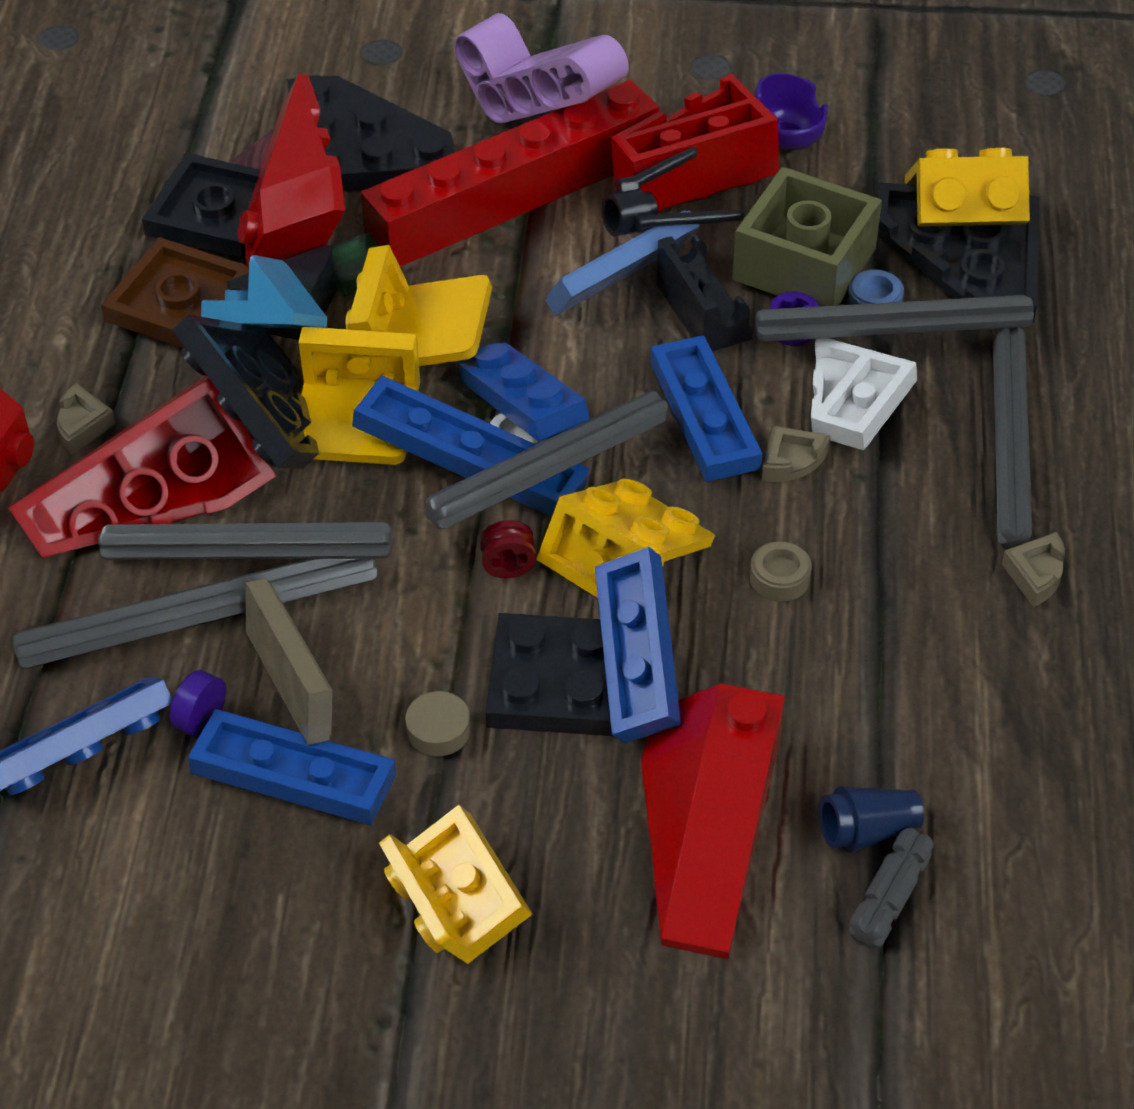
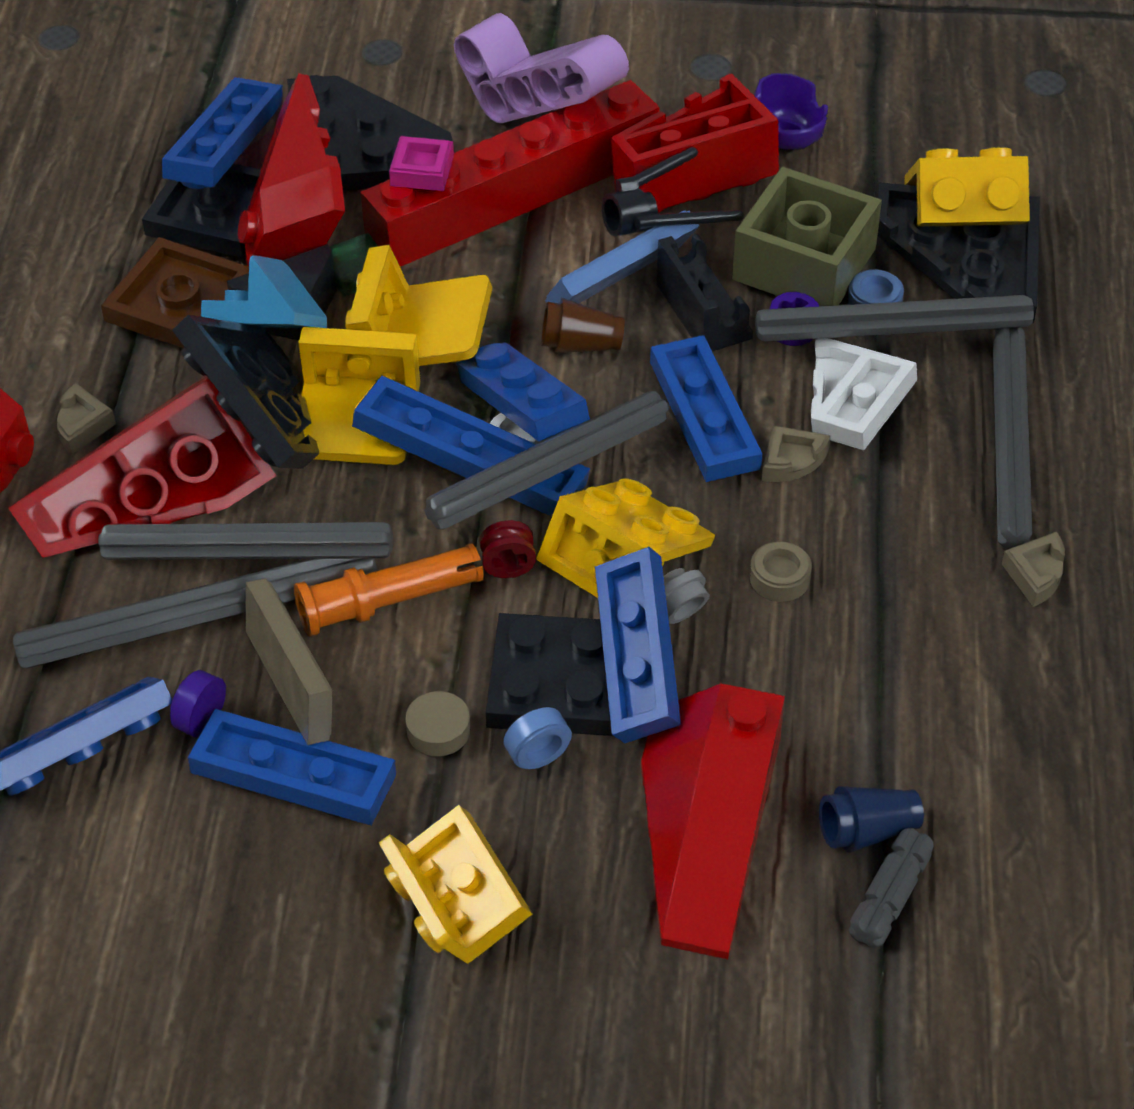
(221, 133): none -> blue plate
(359, 593): none -> orange pin
(421, 163): none -> dark pink tile
(537, 738): none -> medium blue tile
(580, 328): none -> reddish brown cone
(684, 593): none -> light grey plate

